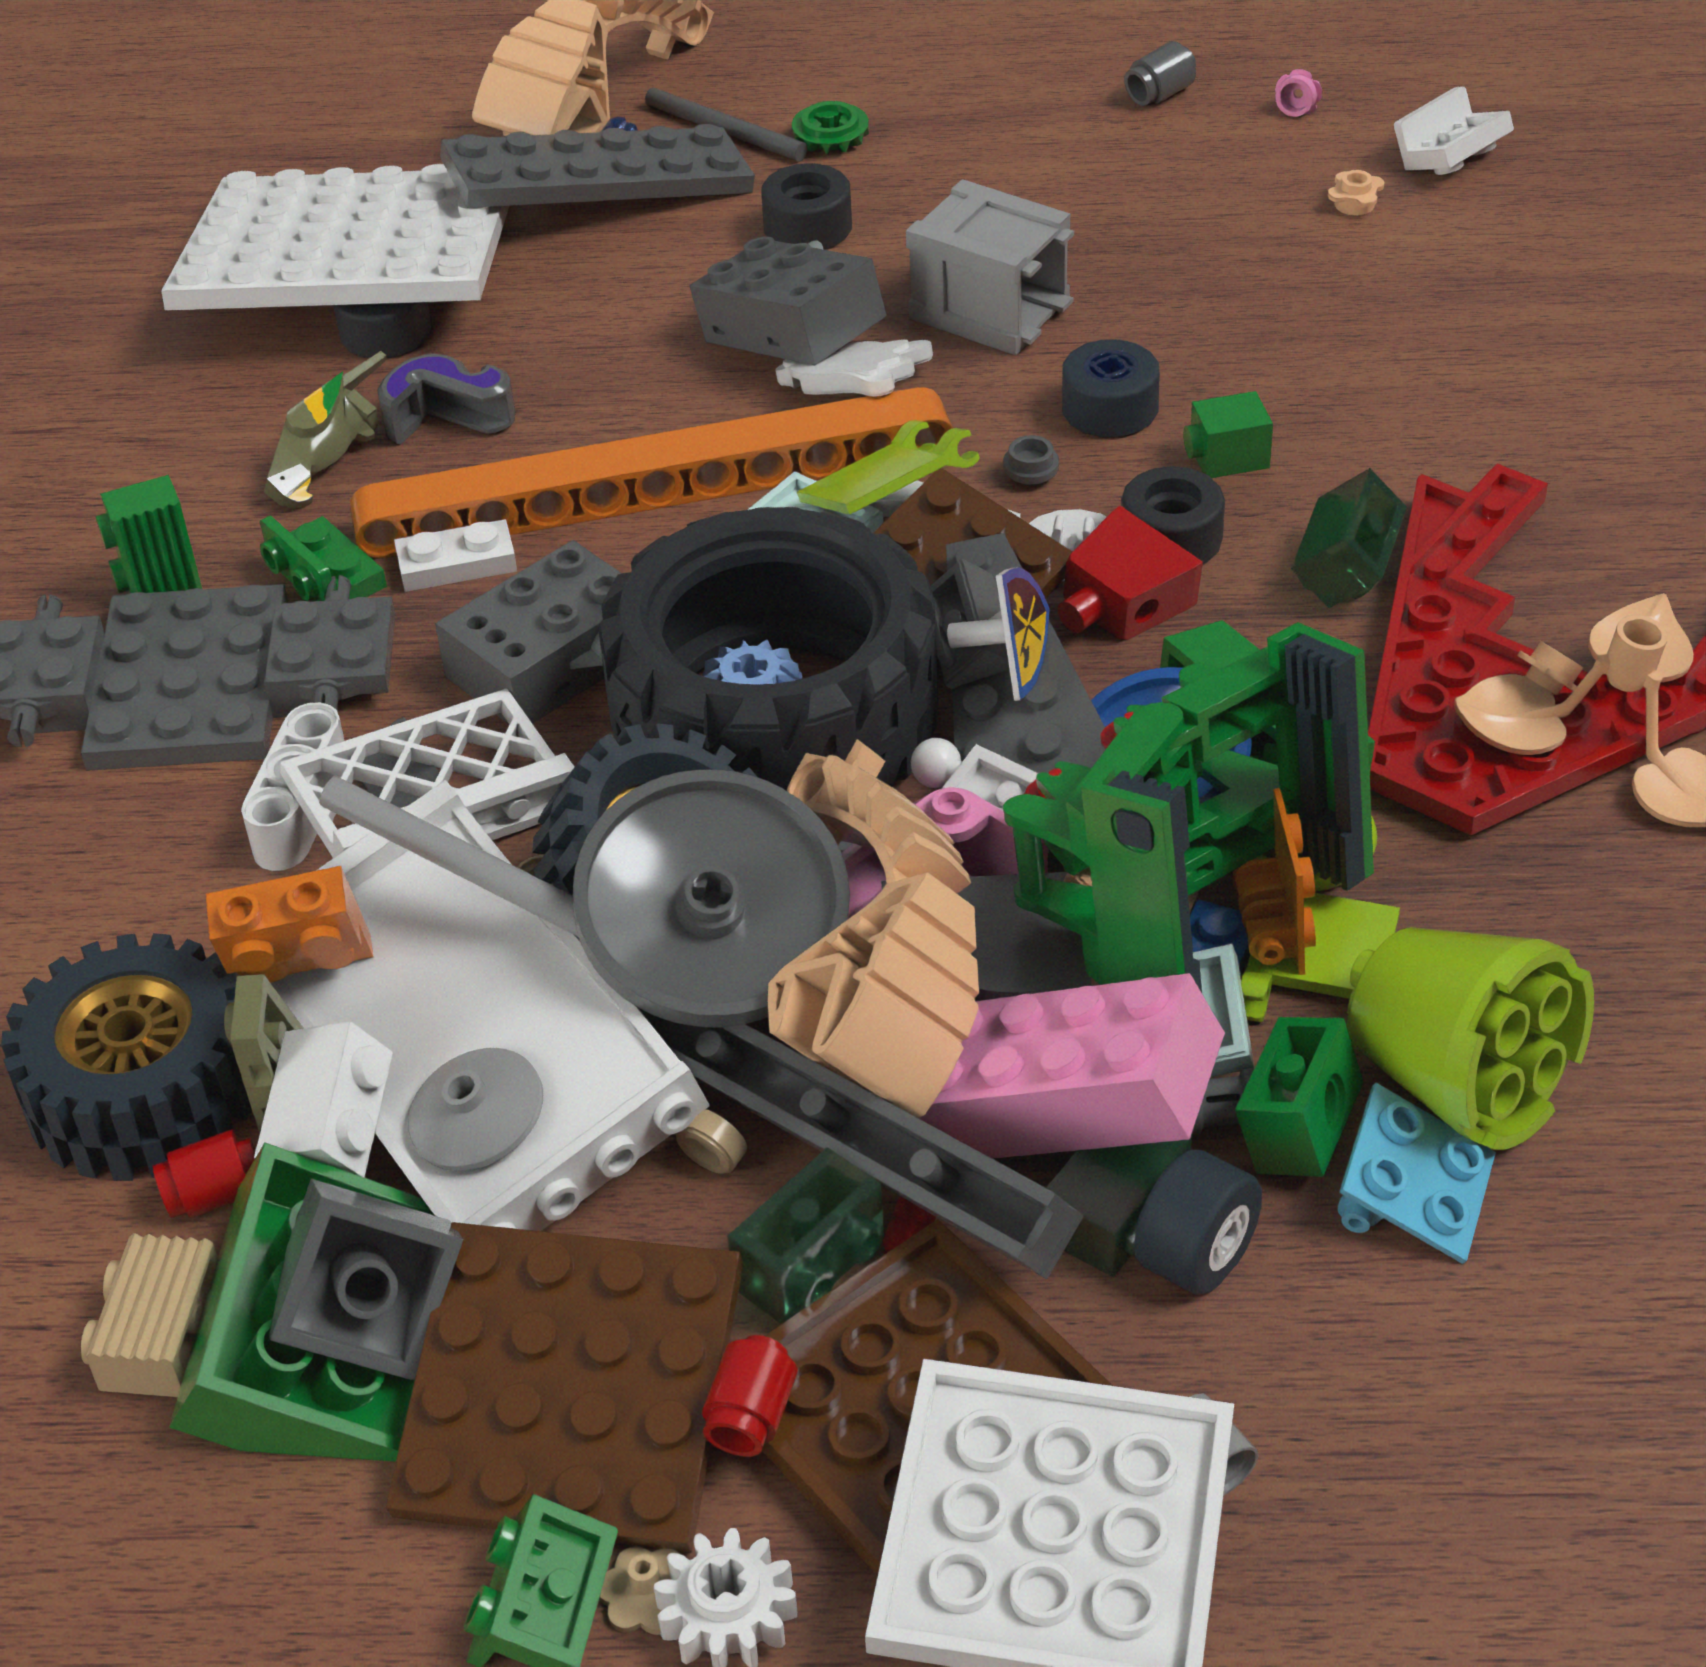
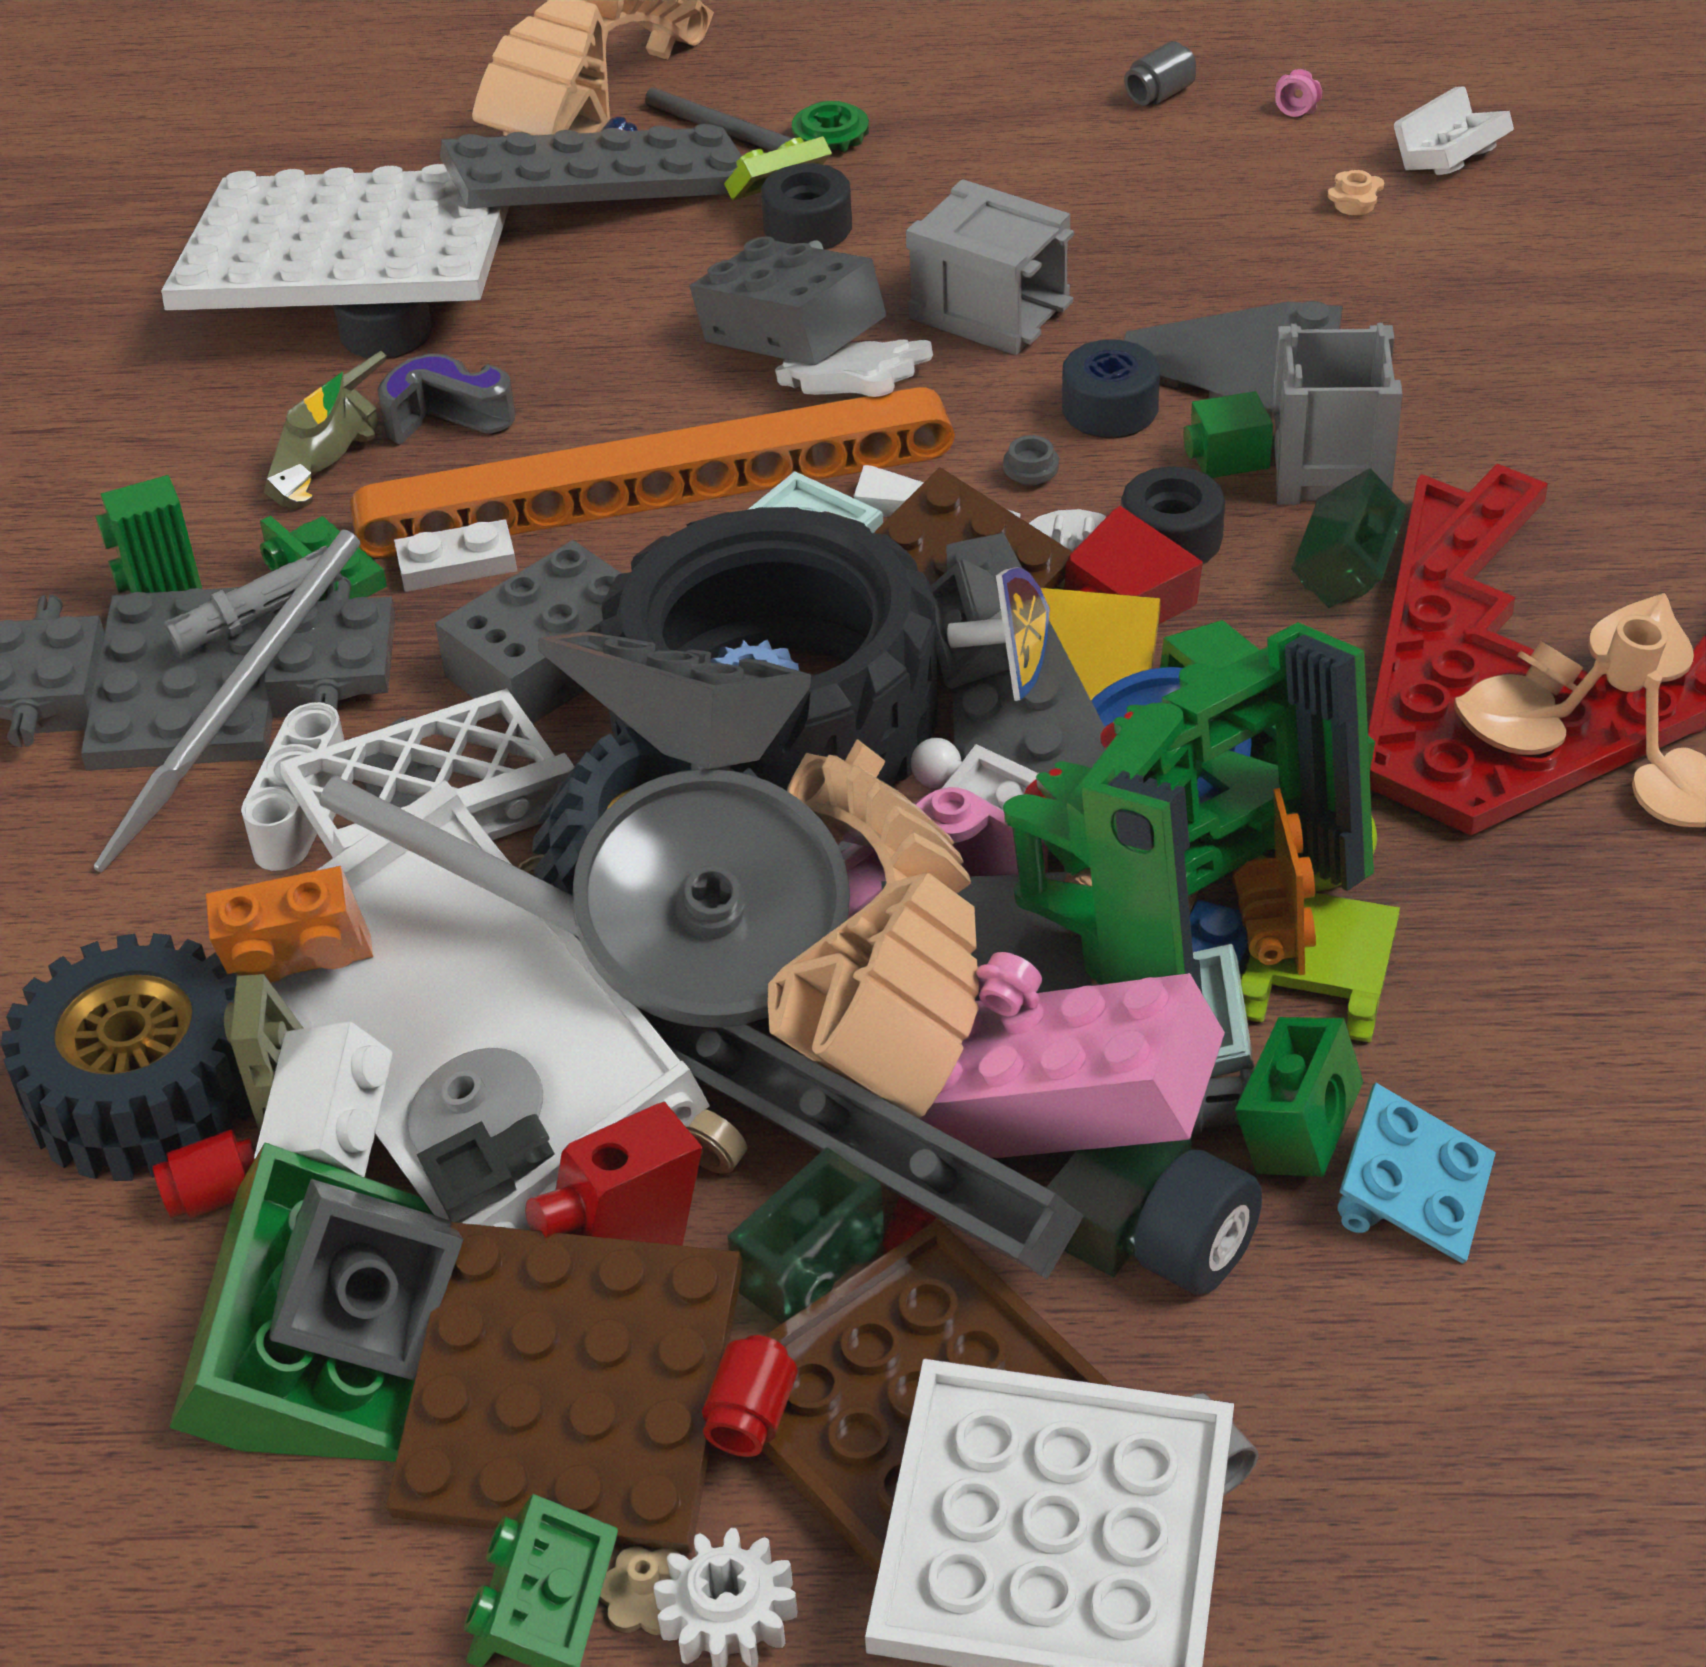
(149, 1315): tan brick -> none
(166, 777): none -> light grey piece
(240, 606): none -> light grey pin
(476, 1168): none -> pearl dark grey plate
(624, 1182): none -> red torso
(681, 699): none -> dark grey wedge
(756, 165): none -> lime plate
(888, 470): lime flag -> none
(1008, 984): none -> bright pink plate
(1104, 634): none -> yellow tile
(1231, 349): none -> dark grey wedge
(1333, 409): none -> light grey container
(1473, 1025): lime cone -> none

